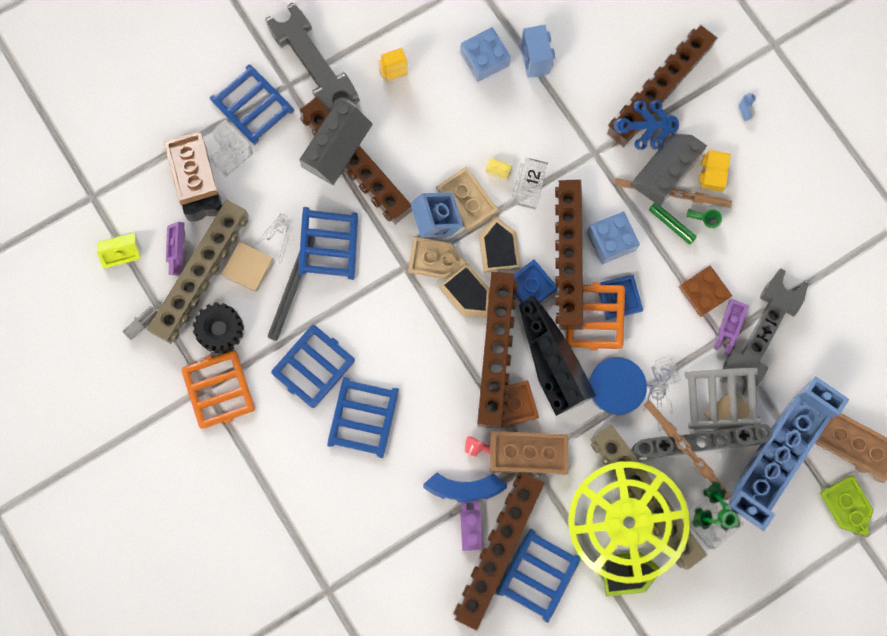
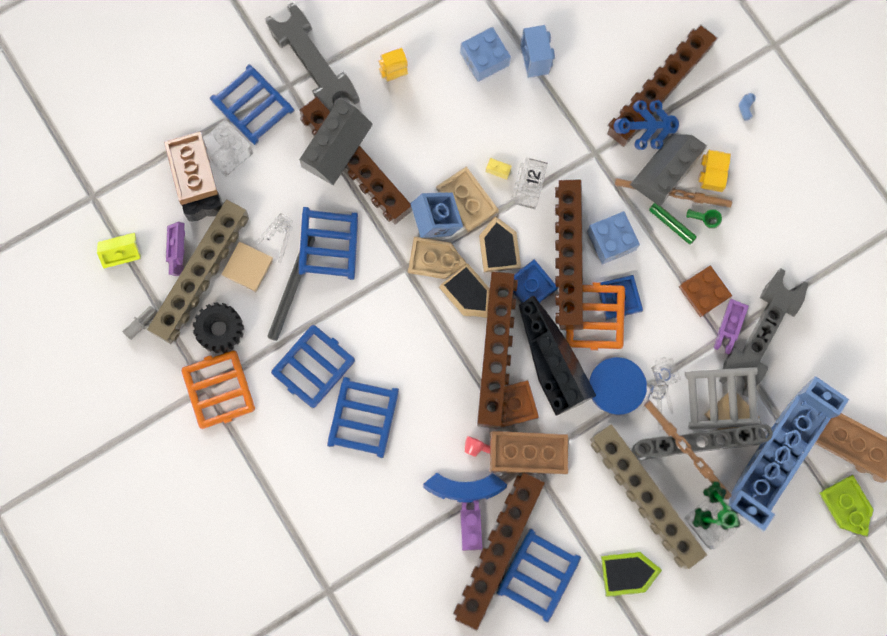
(643, 524): neon yellow dish -> none

